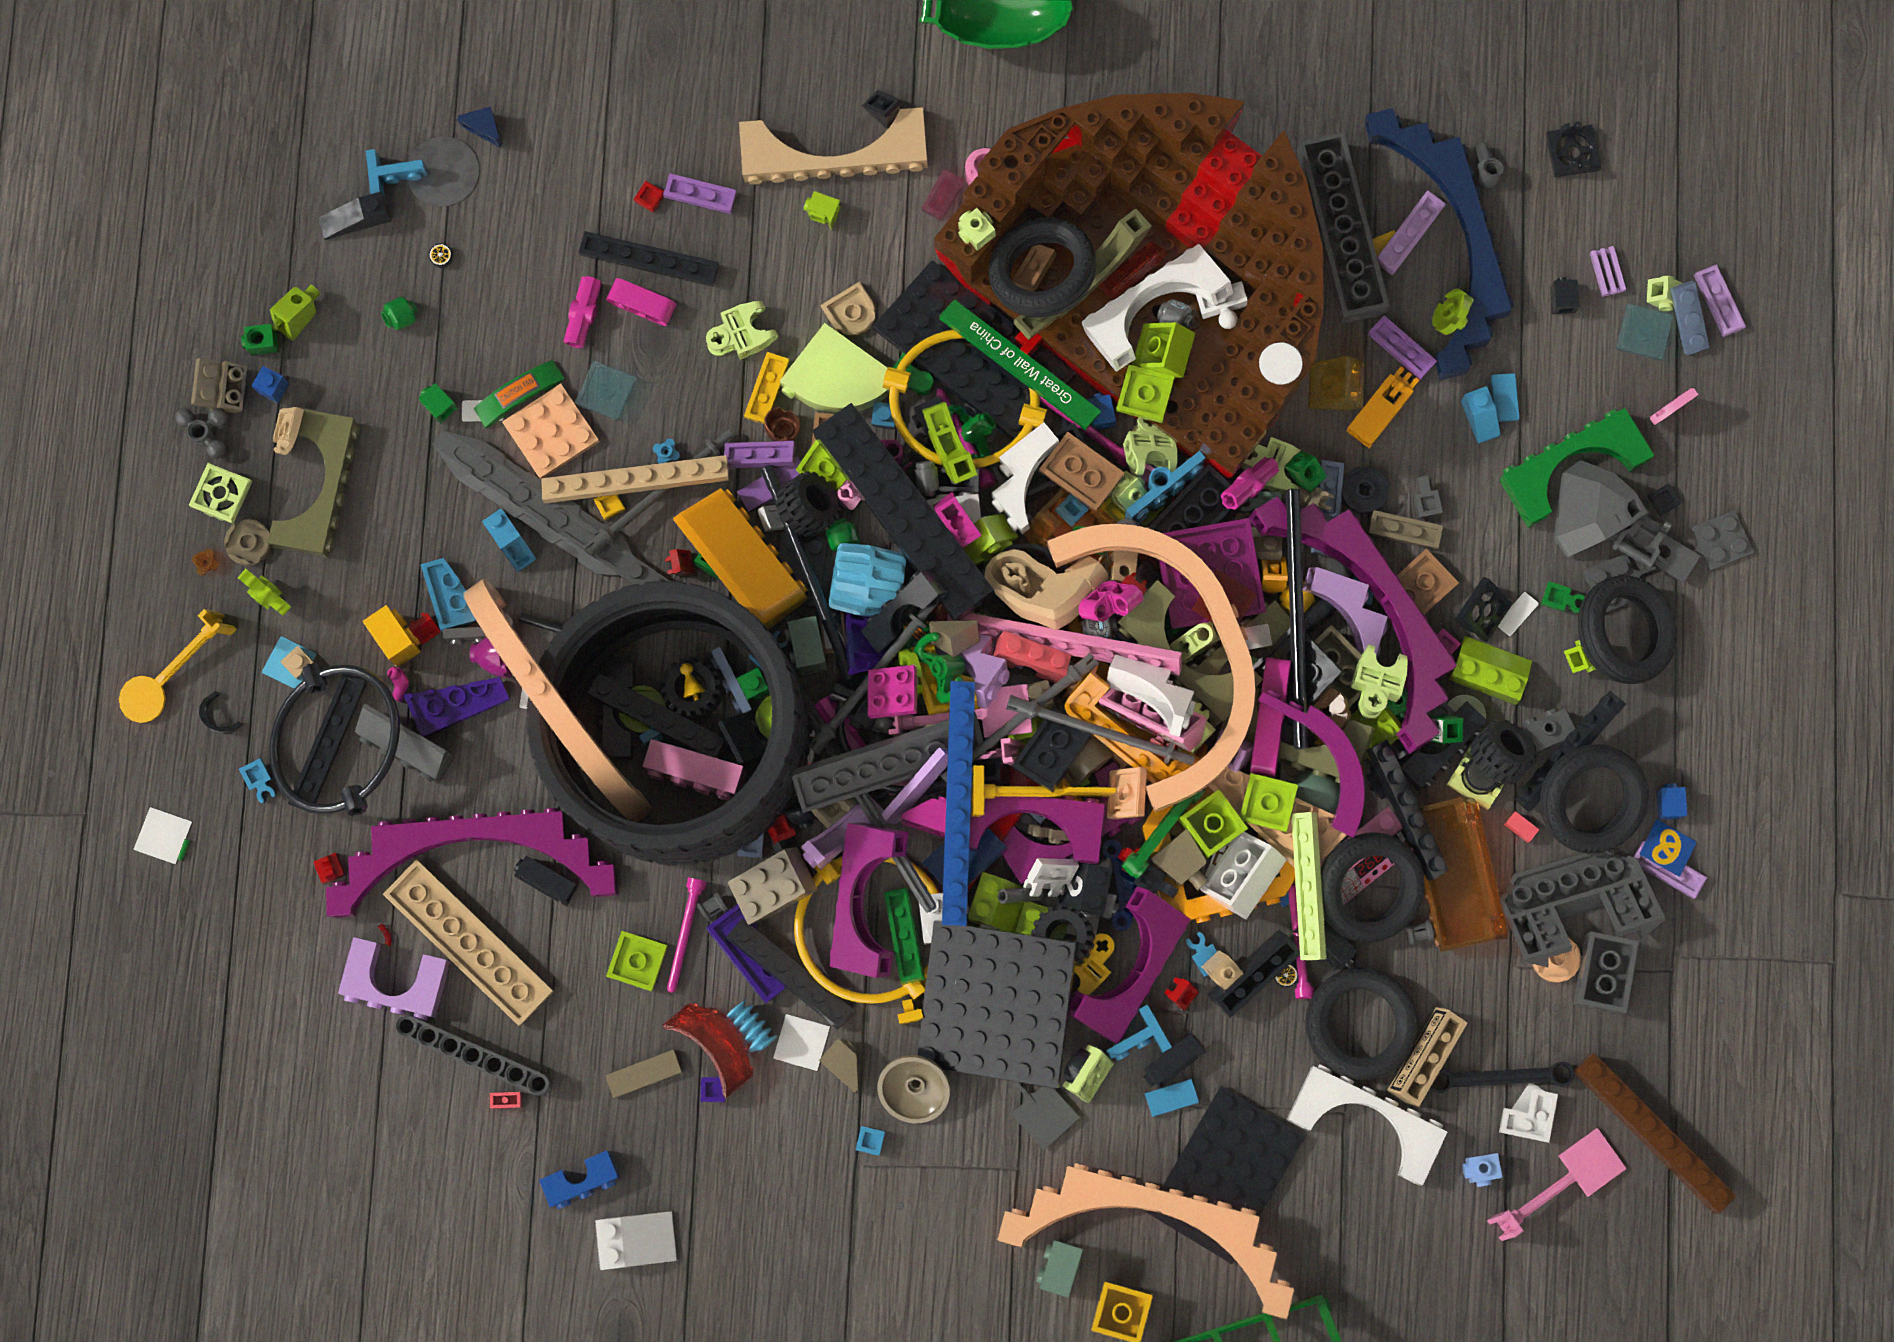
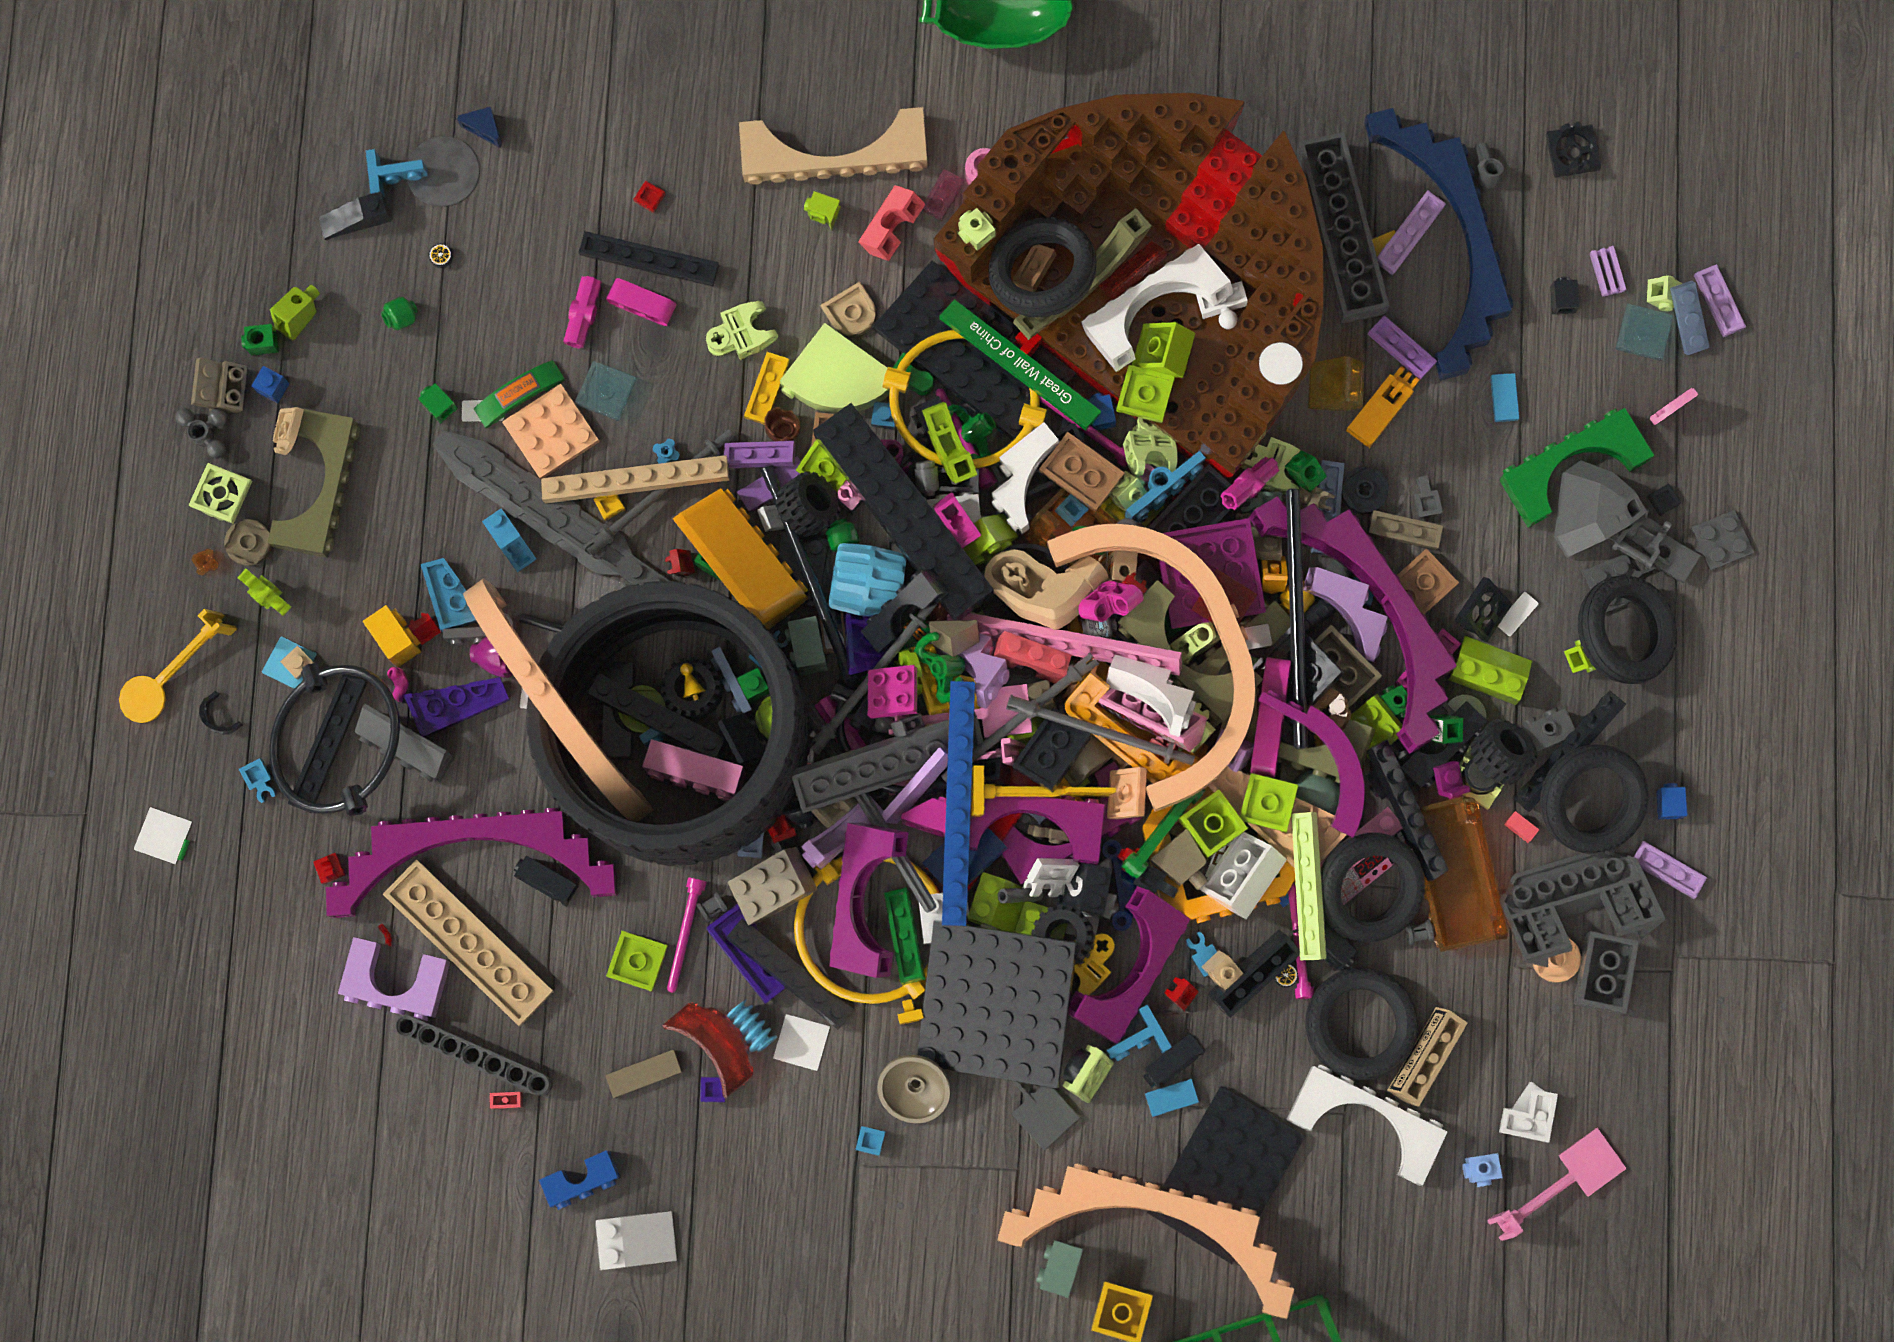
(594, 587): none -> clear piece
(700, 193): medium lavender plate -> none
(843, 1063): dark tan slope -> none
(883, 107): black slope -> none
(898, 207): none -> coral arch
(907, 725): none -> dark grey piece
(1176, 312): dark grey head -> none
(1378, 682): yellowish green piece -> none
(1450, 781): none -> magenta bracket
(1453, 312): lime plate -> none
(1481, 414): dark azure slope -> none
(1504, 1077): black piece -> none
(1559, 597): green plate -> none
(1654, 1133): reddish brown brick -> none
(1667, 848): blue sticker -> none

